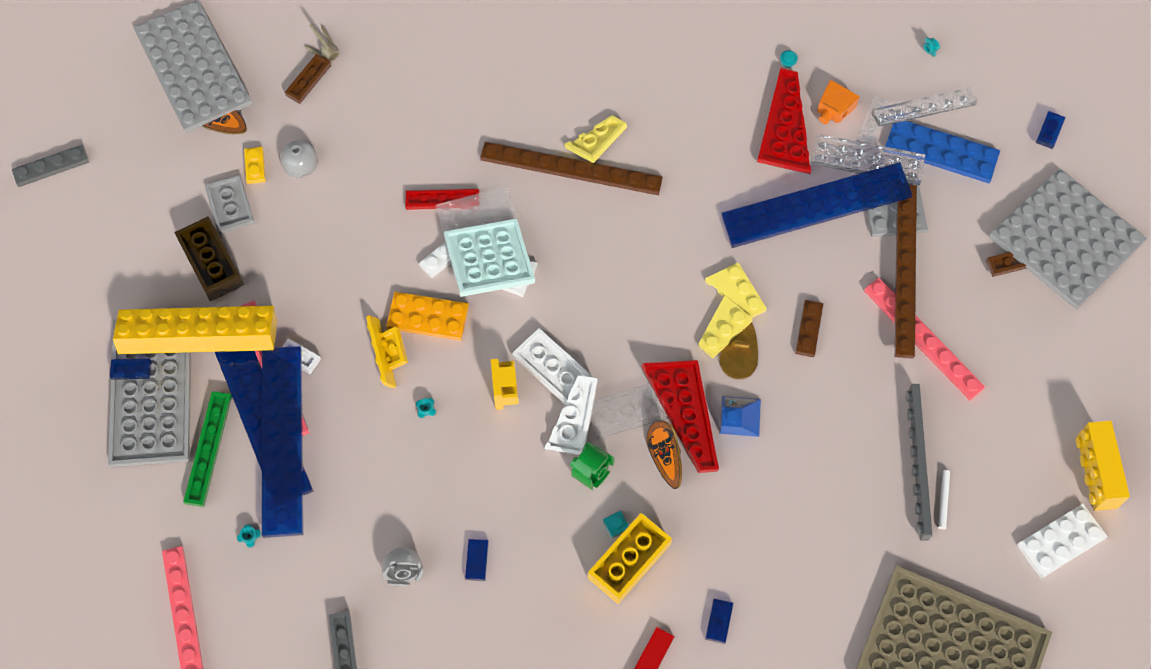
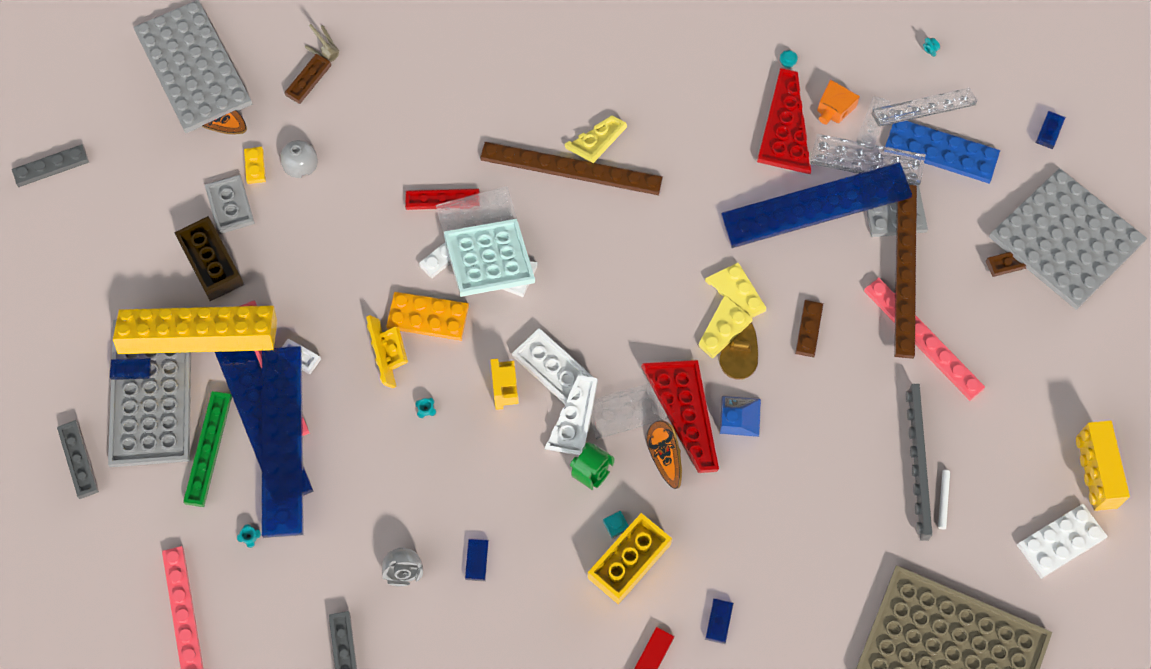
(77, 459): none -> dark grey plate

